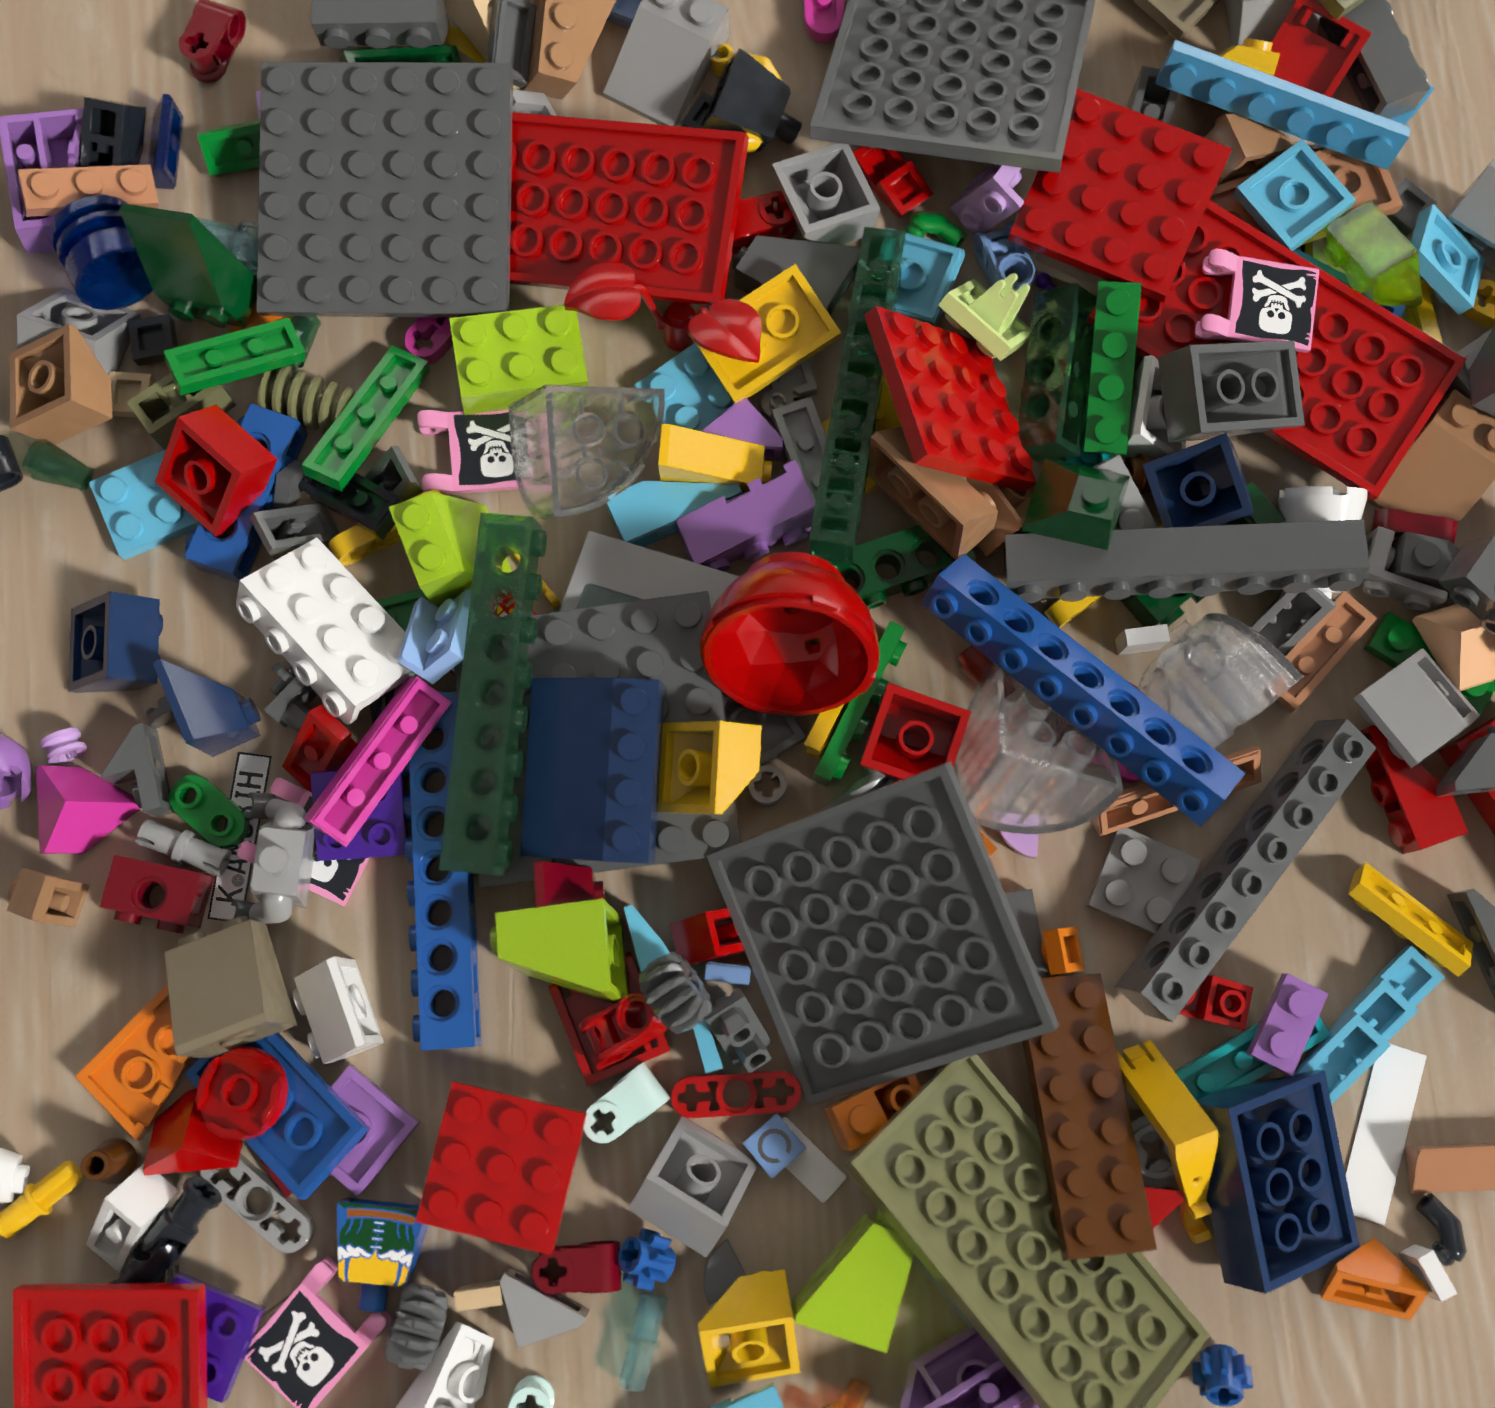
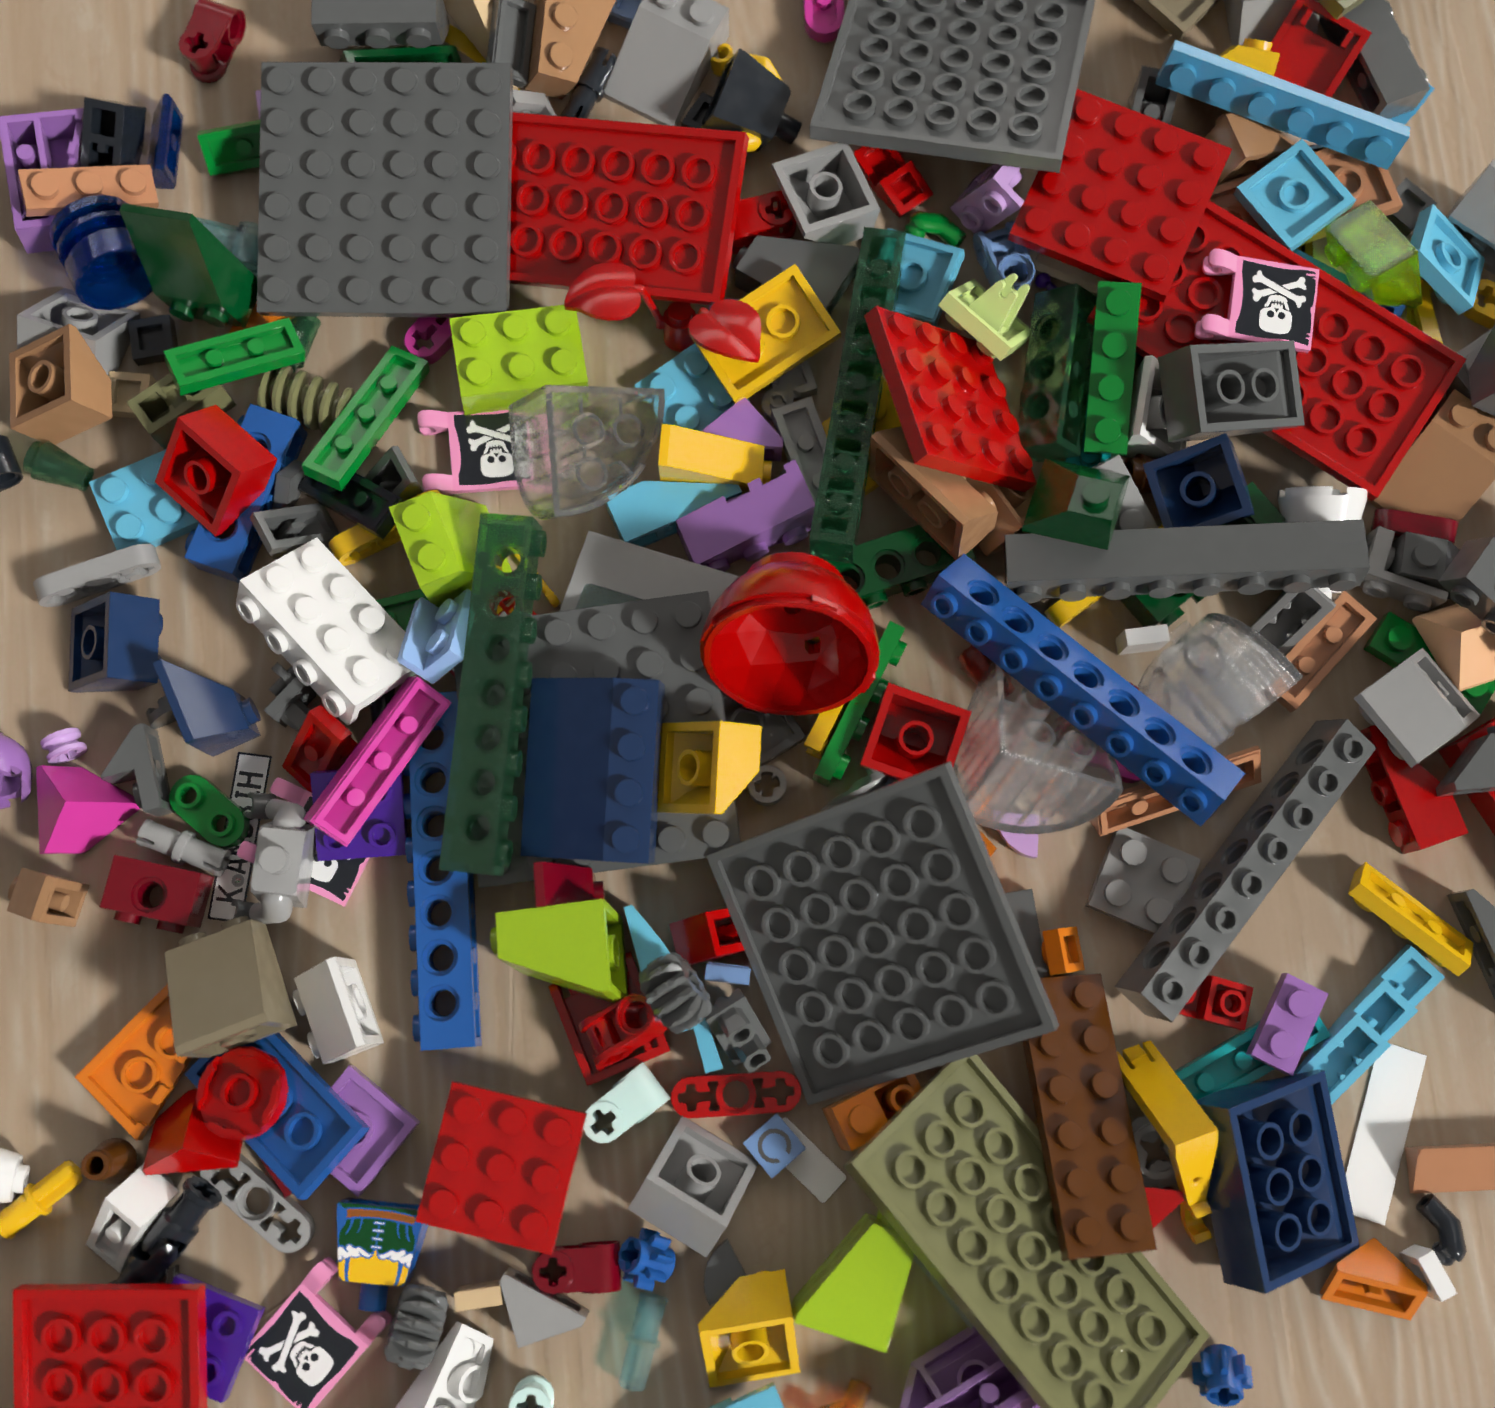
(97, 575): none -> light grey beam
(590, 85): none -> black pin

